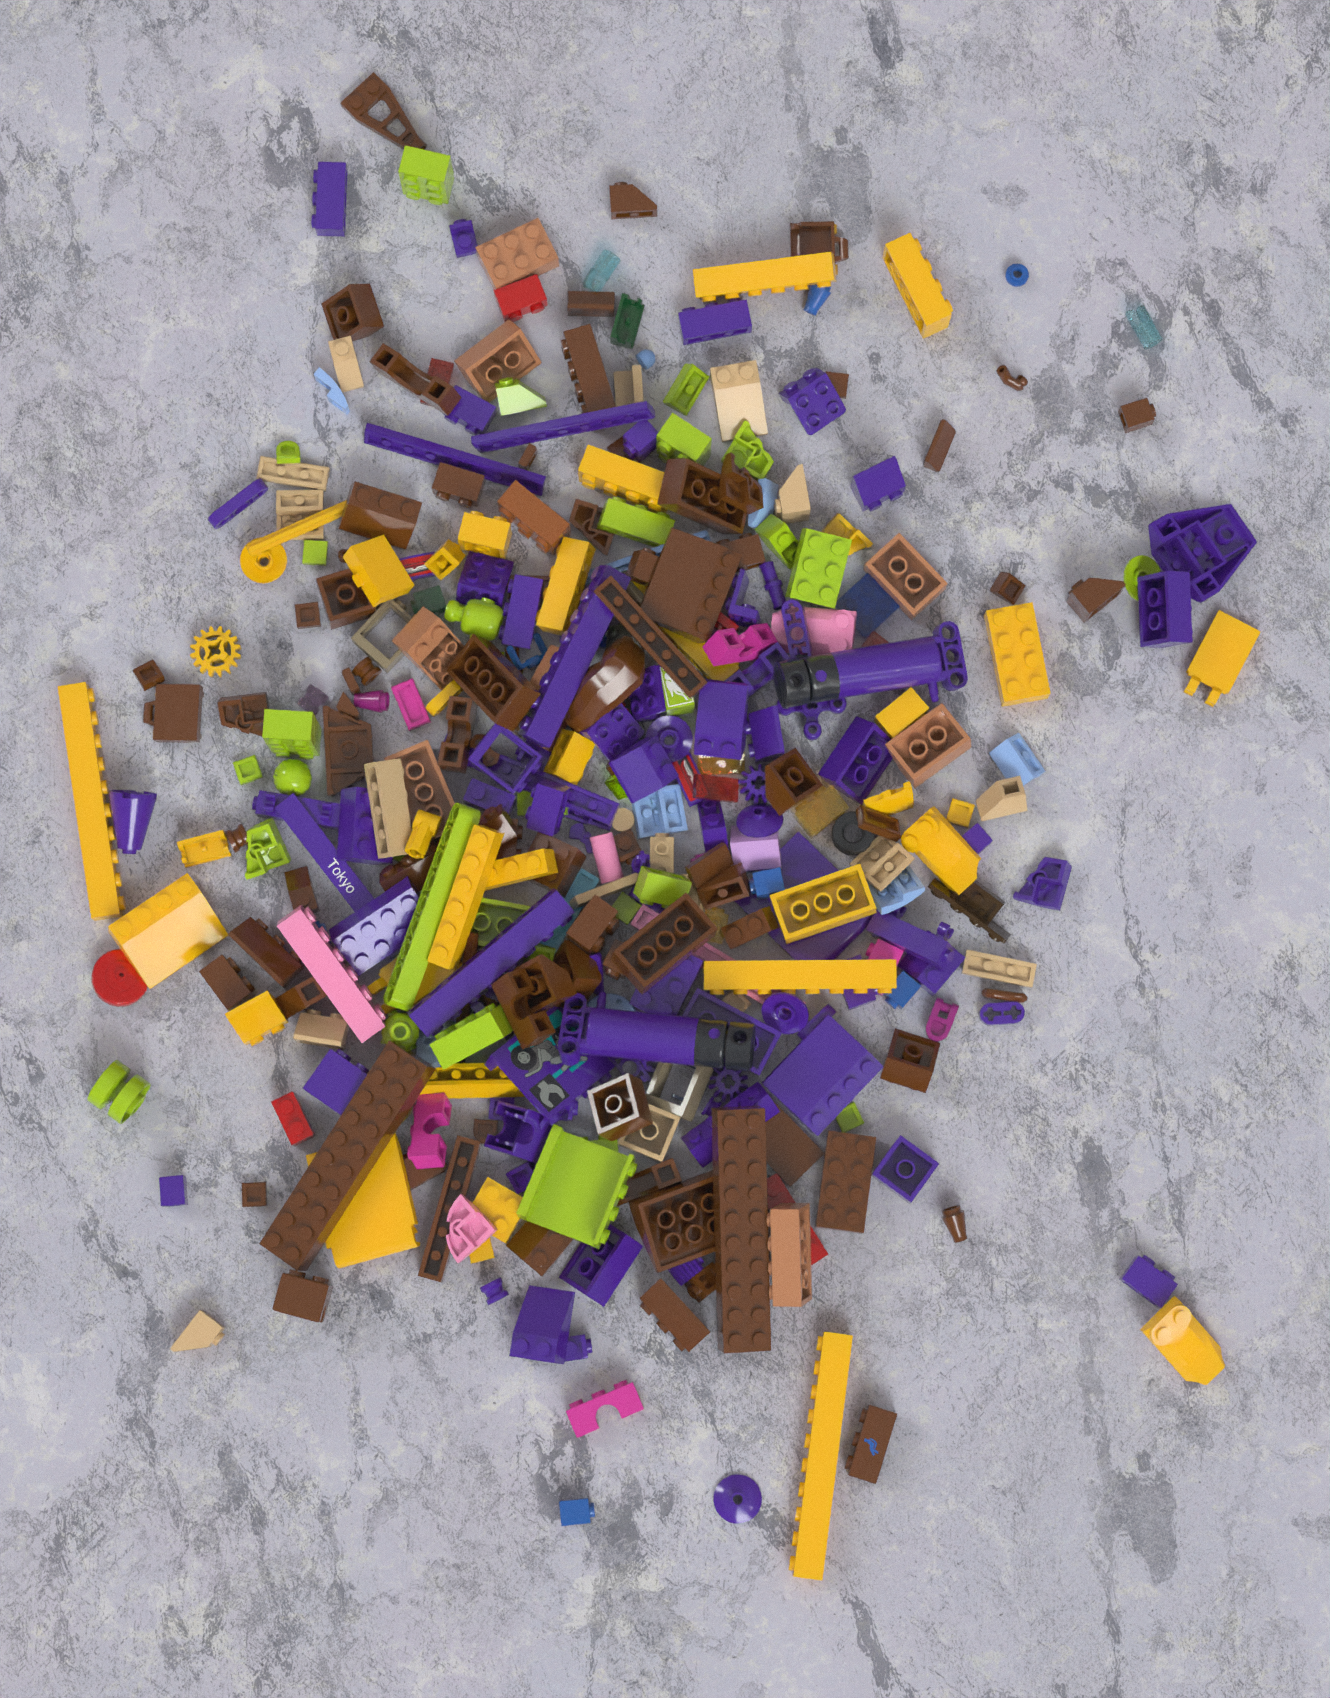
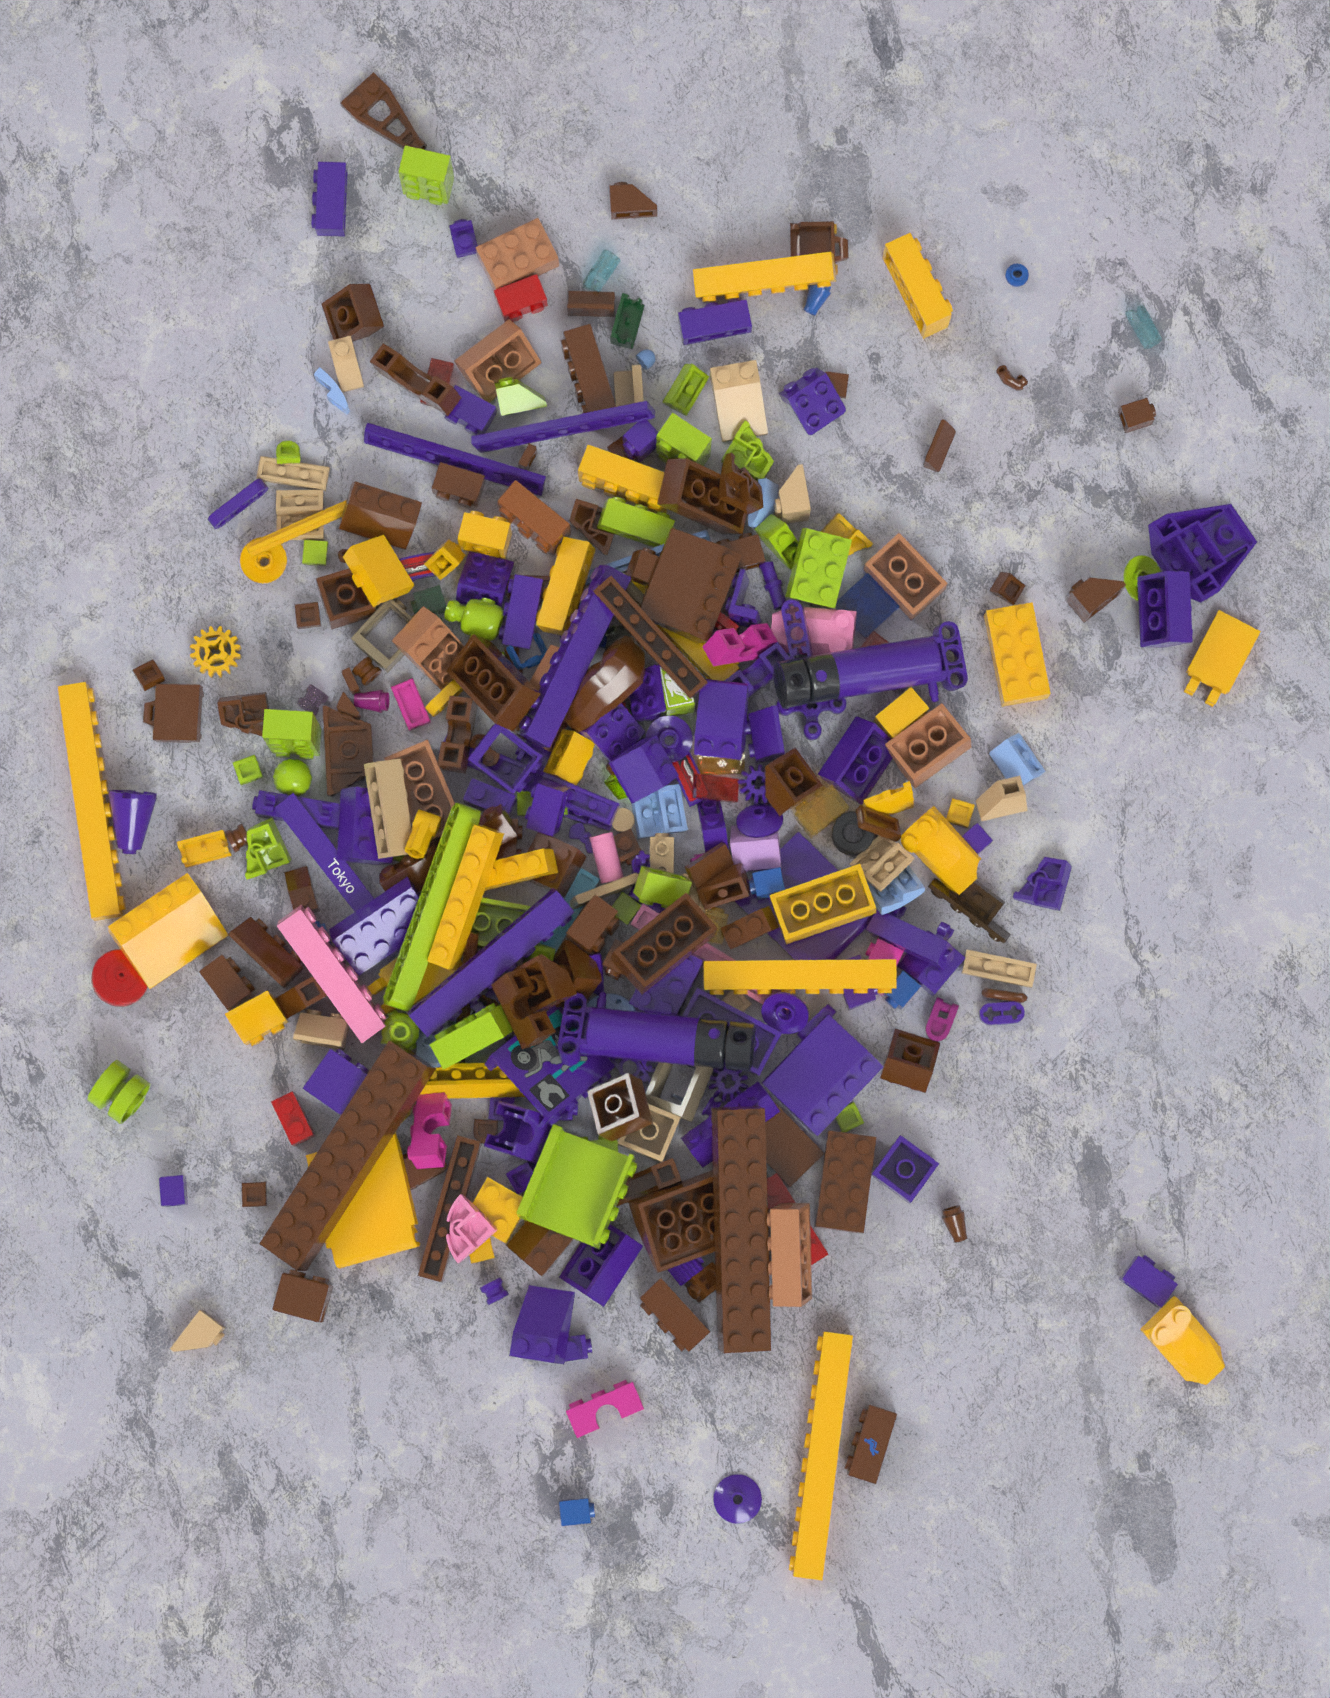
(878, 484): dark purple slope -> none

